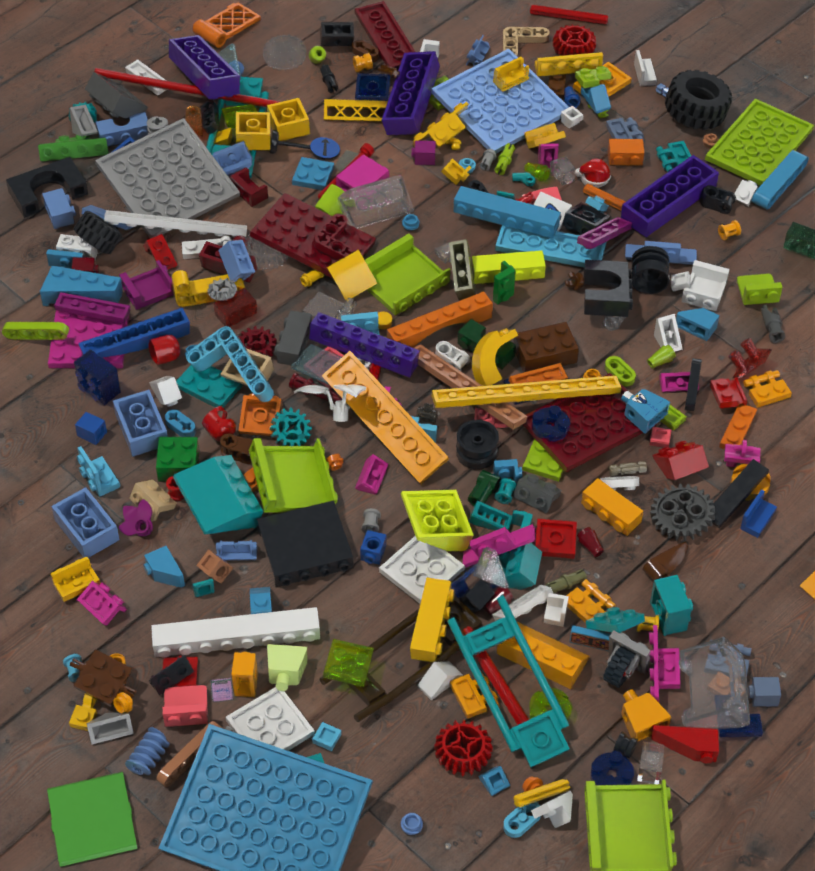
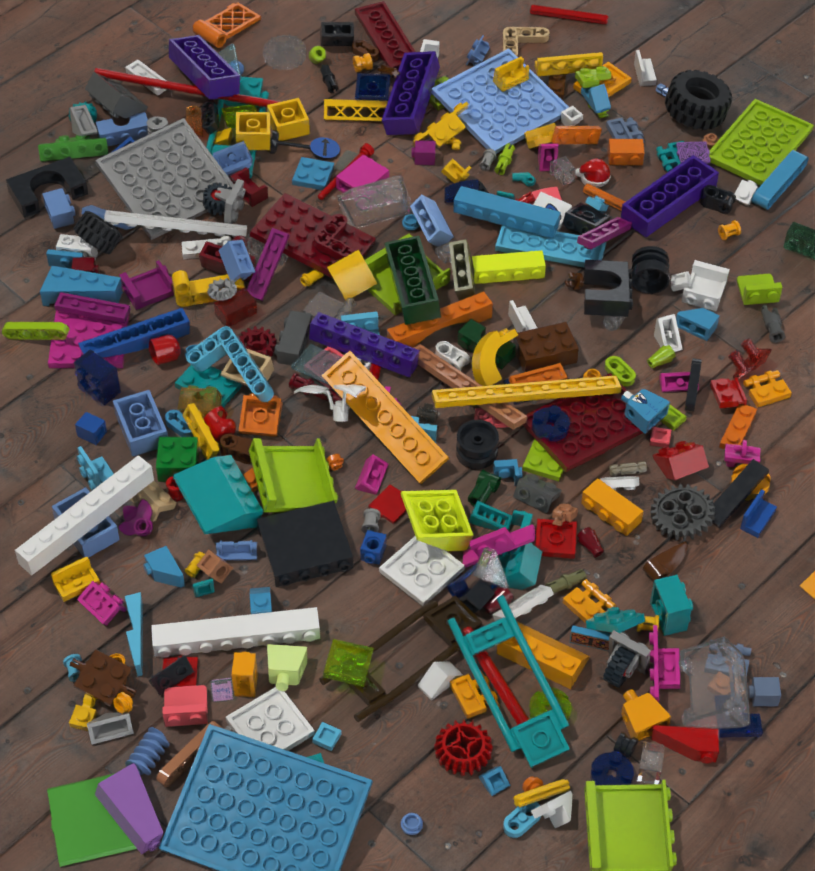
(84, 515): none -> white brick
(131, 808): none -> medium lavender slope
(135, 636): none -> medium azure slope
(160, 251): red bracket -> none
(166, 390): white slope -> none
(192, 569): none -> yellow pin
(199, 429): none -> yellow plate
(211, 398): none -> clear yellow brick
(225, 200): none -> light grey plate
(267, 264): none -> magenta plate
(287, 420): teal gear -> none
(329, 201): lime brick -> none
(384, 320): yellow tile -> none
(389, 504): none -> red piece
(412, 280): none -> dark green brick
(431, 221): none -> light blue brick
(431, 620): yellow brick -> none
(451, 190): none -> clear blue slope
(468, 162): medium azure plate -> none
(504, 283): green bracket -> none
(505, 491): teal bush -> none
(520, 317): none -> white panel
(539, 171): clear neon green cone -> none
(556, 609): white panel -> none
(563, 513): none -> nougat plate
(571, 97): blue cone -> none
(574, 40): red gear -> none
(576, 134): none -> orange plate
(674, 250): medium blue bracket -> none
(687, 149): none -> medium lavender piece

